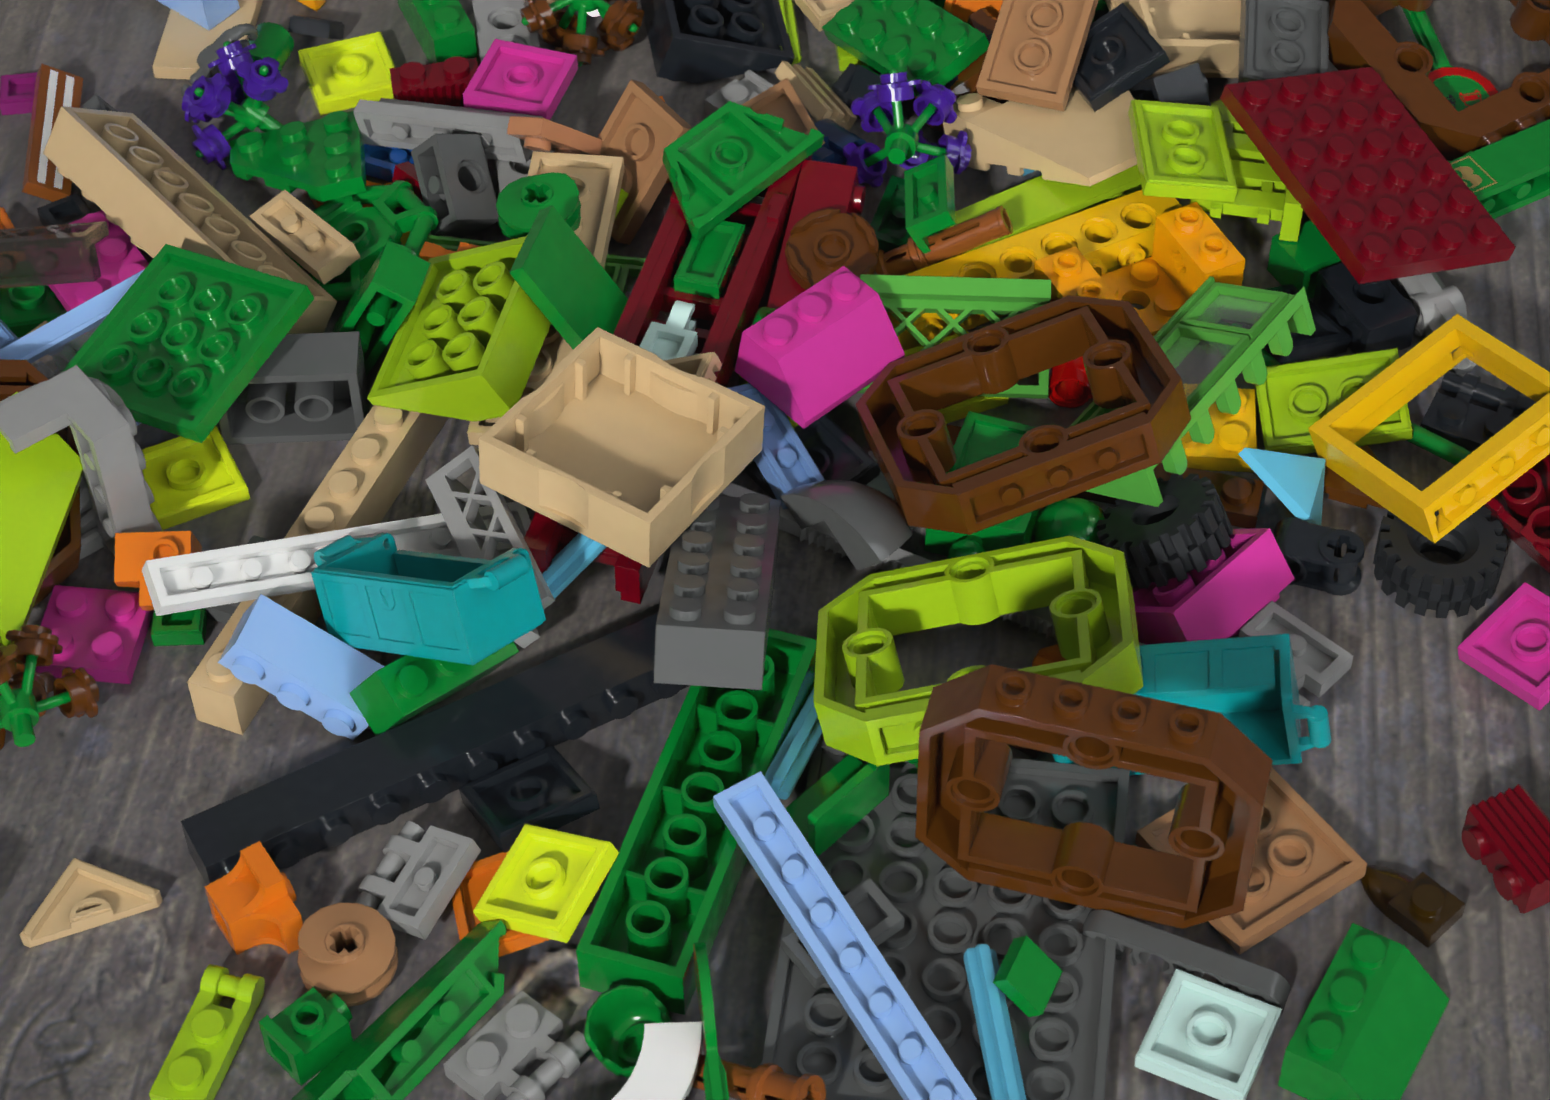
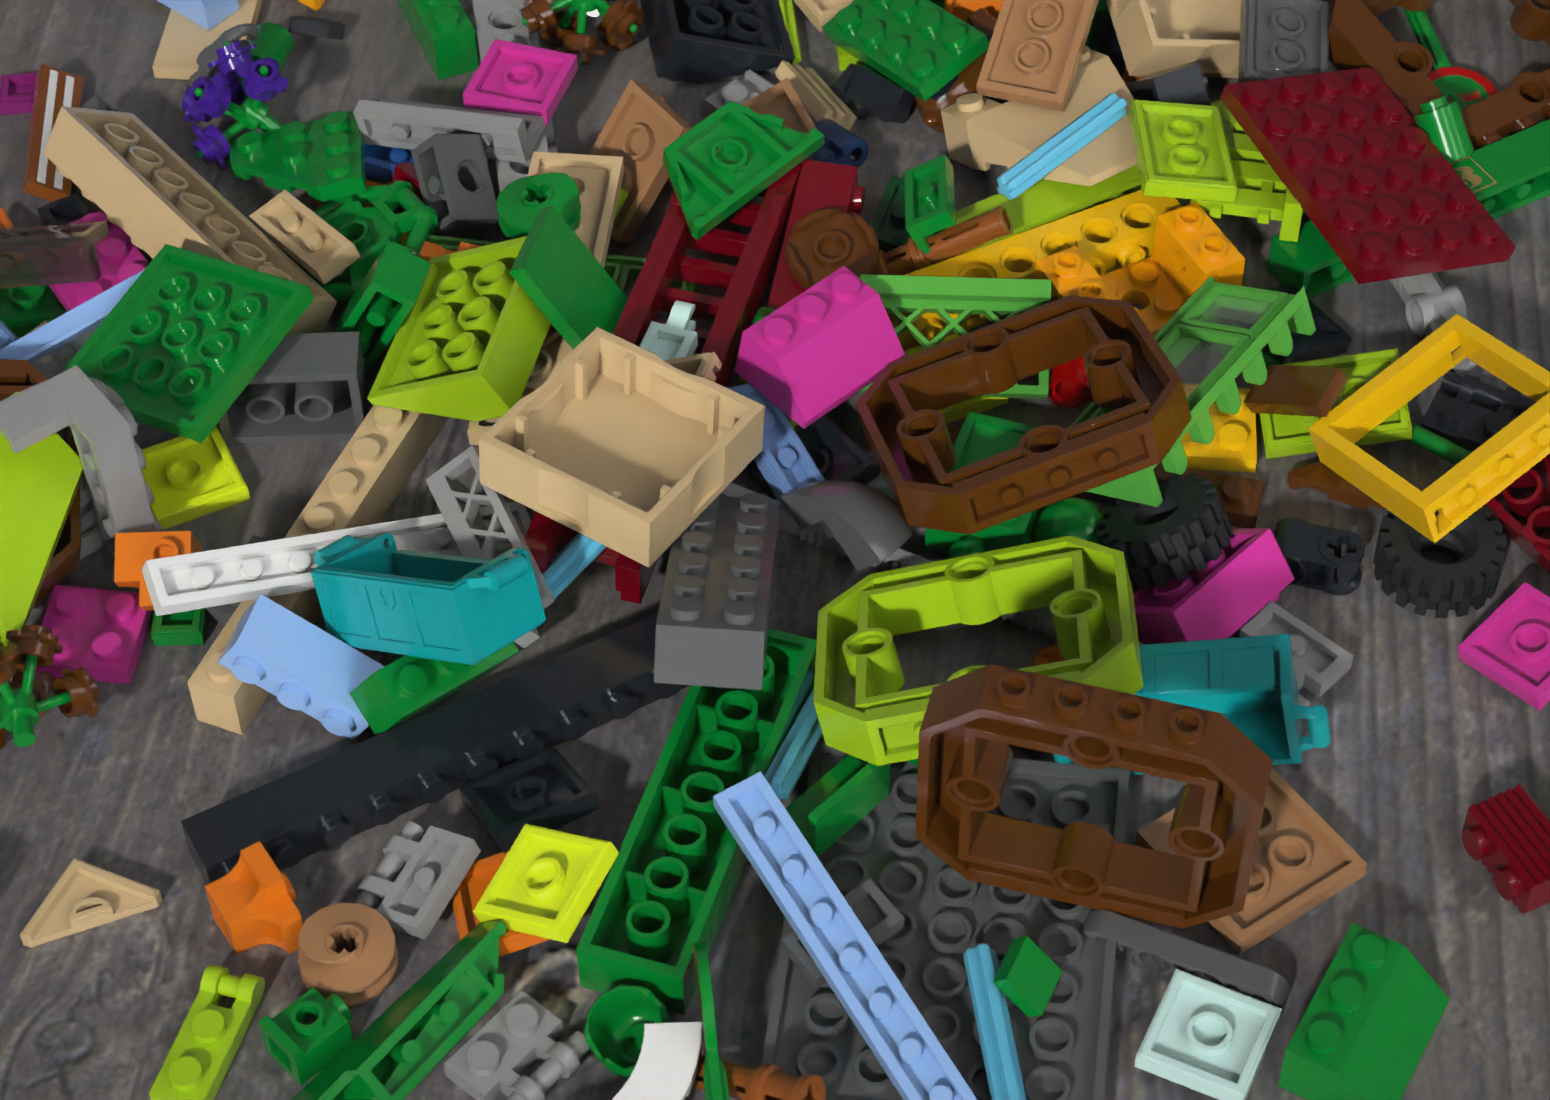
(348, 72): neon yellow tile -> none
(433, 82): dark red brick -> none
(546, 135): nougat plate -> none
(710, 260): green tile -> none
(904, 142): dark purple plant -> none
(1061, 146): none -> medium azure axle
(1116, 57): black plate -> none
(1293, 479): medium azure slope -> none
(1296, 390): none -> reddish brown tile
(1369, 312): black brick -> none
(1413, 904): dark brown plate -> none
(1445, 127): none -> green brick

